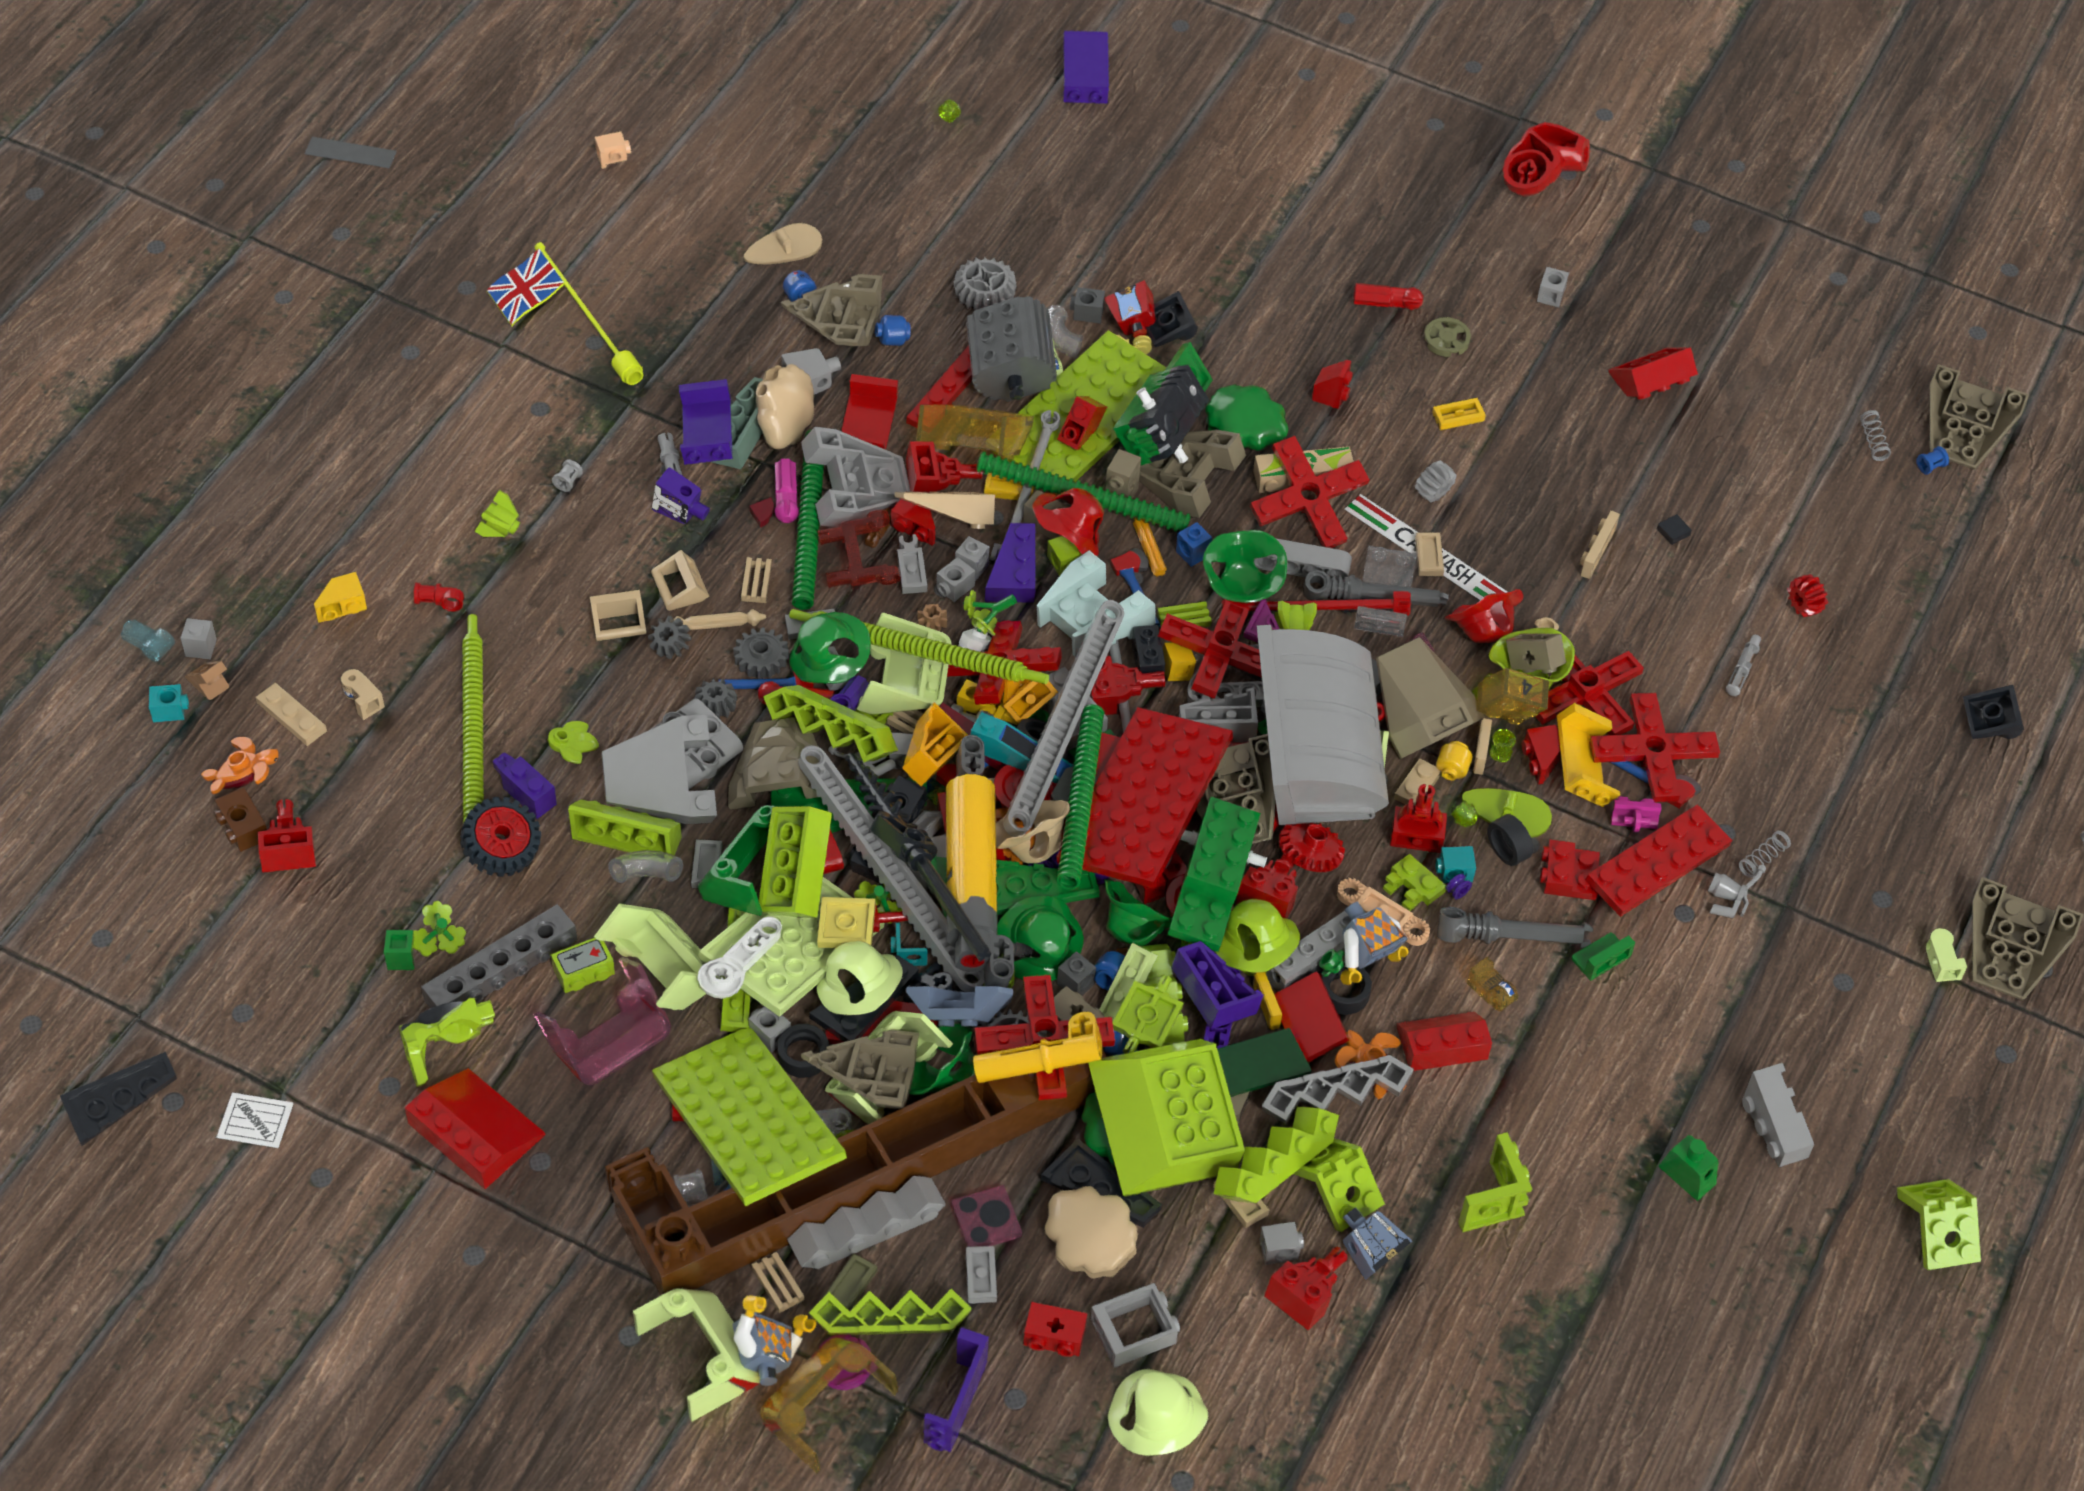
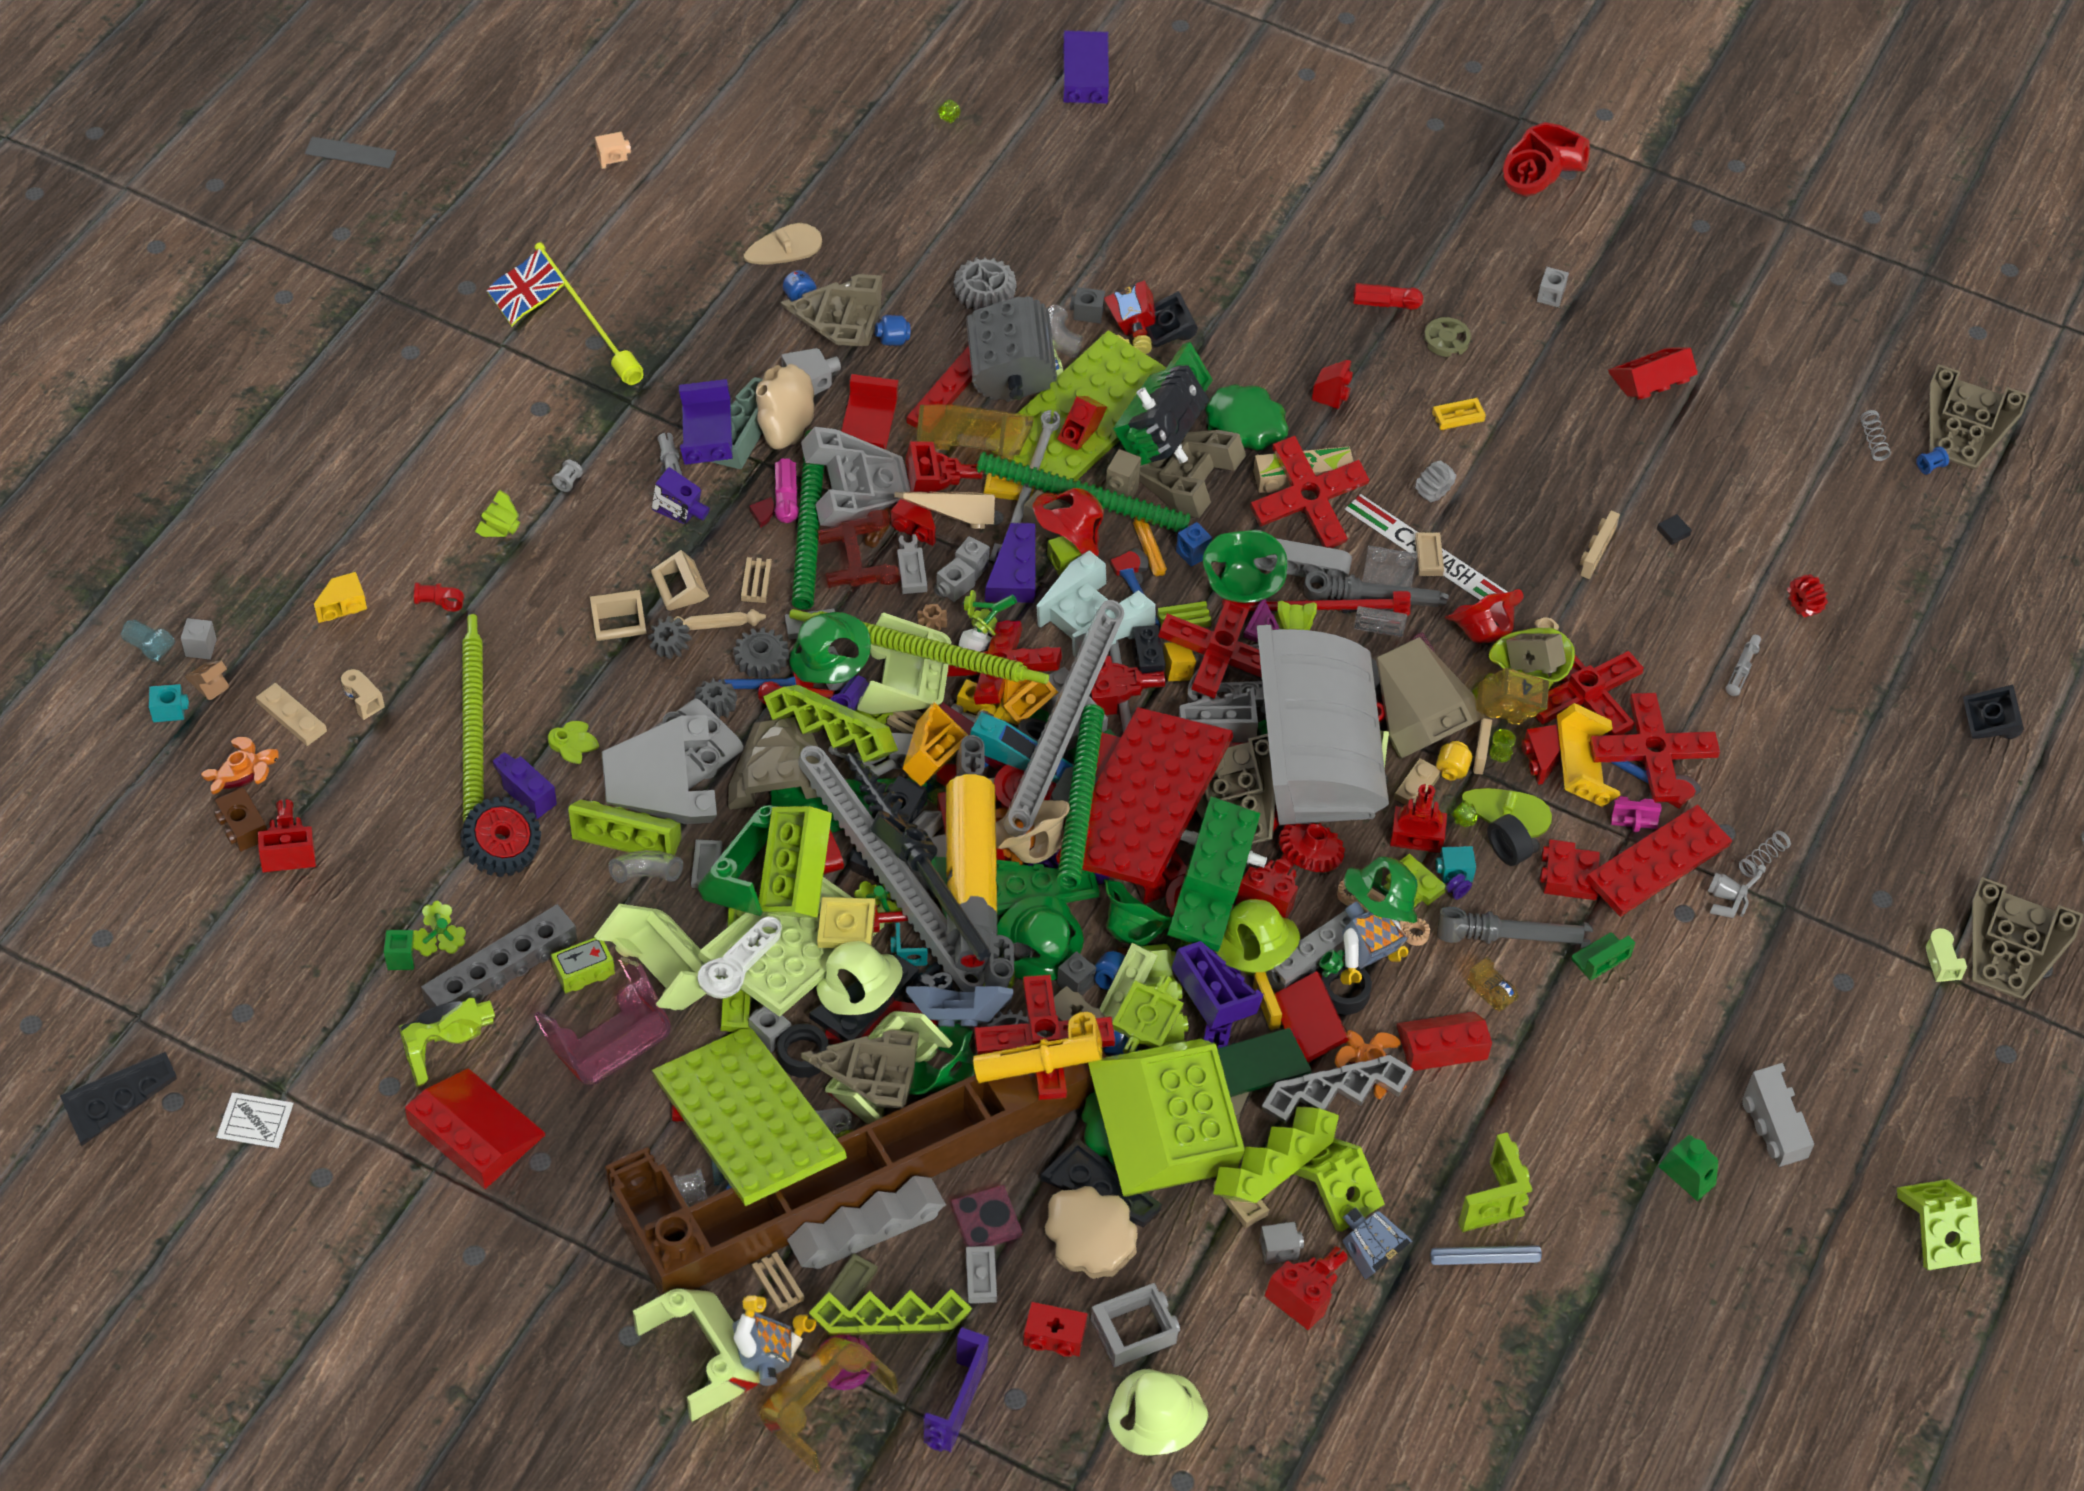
(1399, 898): none -> green piece
(1485, 1255): none -> sand blue axle

